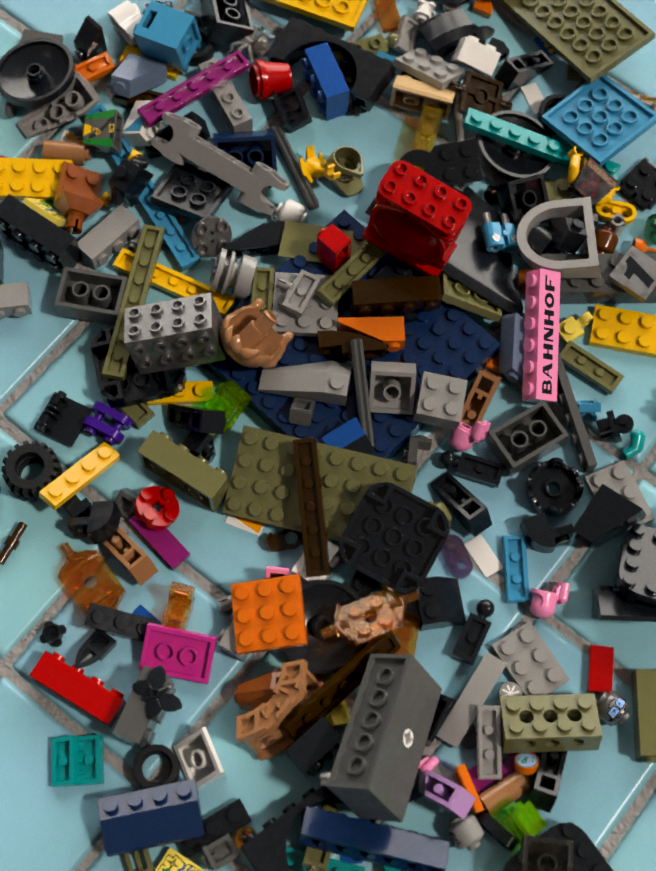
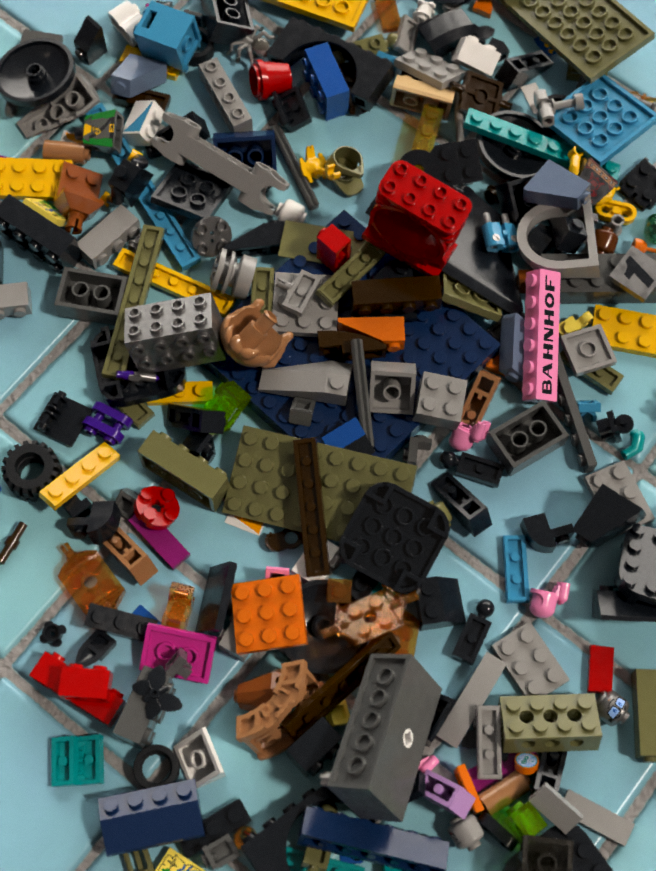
(85, 684): none -> red brick
(96, 67): orange plate -> none
(137, 376): none -> flat silver piece
(178, 665): none -> flat silver tile
(194, 88): magenta tile -> none
(216, 598): none -> black tile
(339, 590): none -> clear orange plate
(455, 556): clear purple plate -> none
(483, 555): white sticker -> none
(509, 689): light grey tile -> none
(548, 107): none -> light grey bar
(555, 808): none -> light grey tile
(557, 188): none -> sand blue slope
(562, 476): black plate -> none
(588, 350): none -> light grey plate
(600, 819): none -> light grey tile

